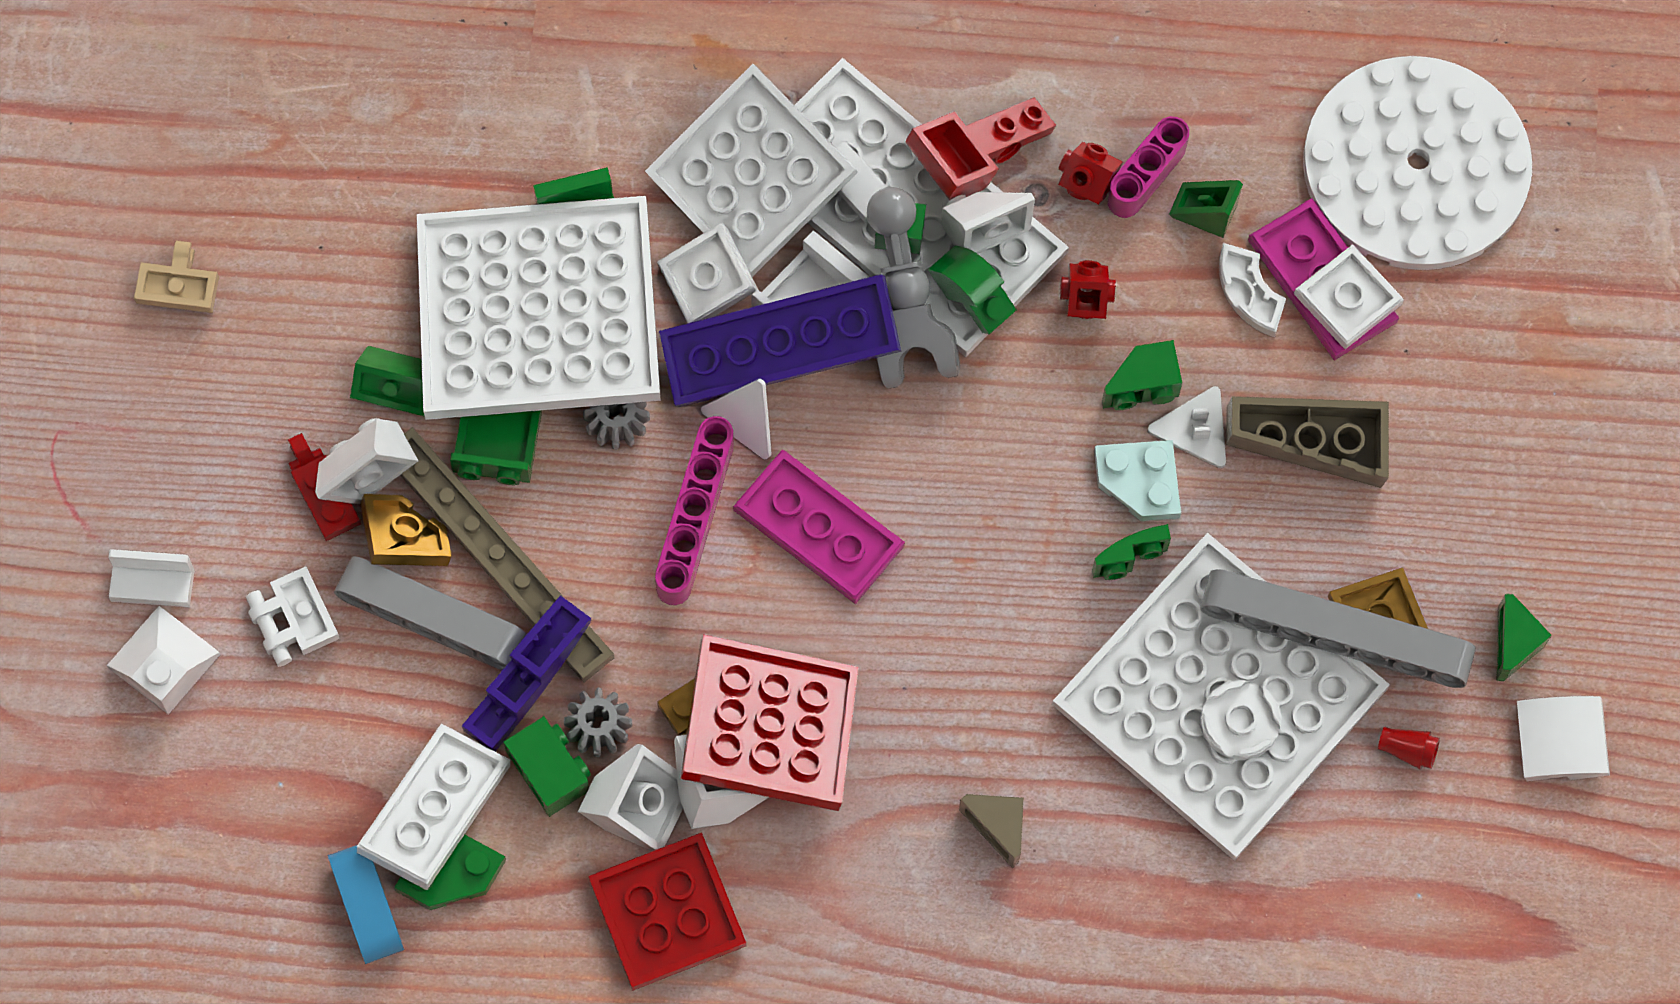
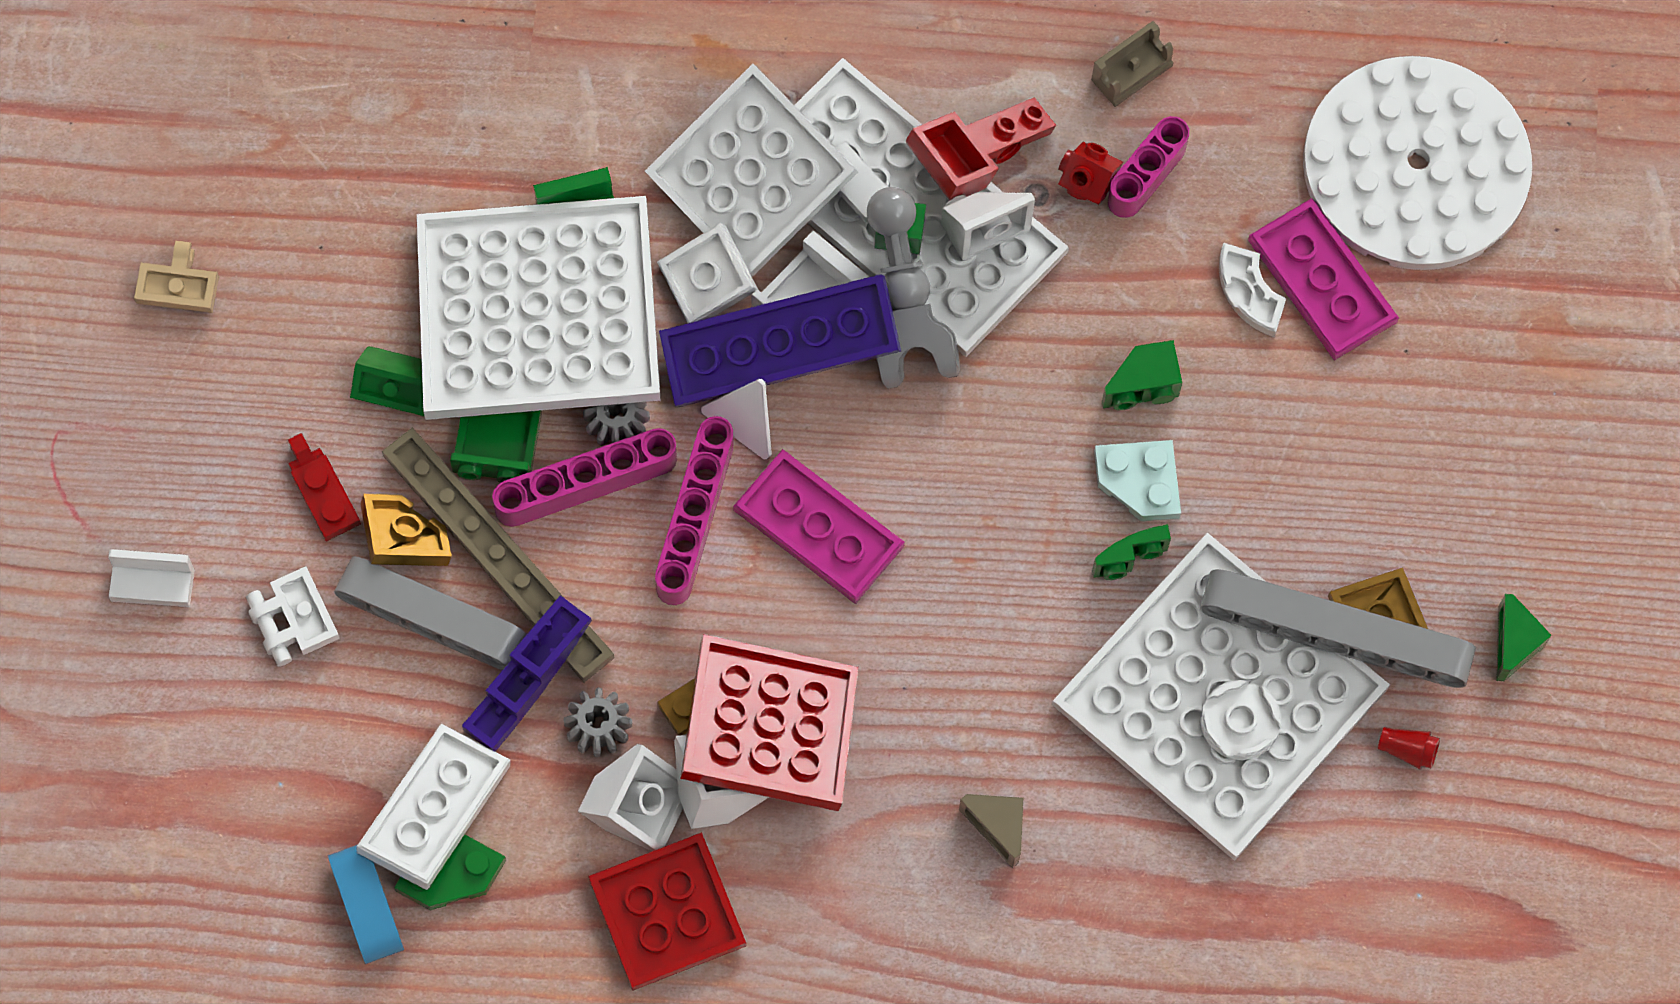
(163, 660): white slope -> none
(364, 462): white slope -> none
(547, 765): green brick -> none
(573, 492): none -> dark pink beam
(975, 284): green brick -> none
(1087, 290): red brick -> none
(1132, 64): none -> dark tan hinge
(1196, 427): white piece -> none
(1207, 204): green slope -> none
(1318, 434): dark tan wedge -> none
(1348, 296): white tile -> none
(1563, 737): white slope -> none

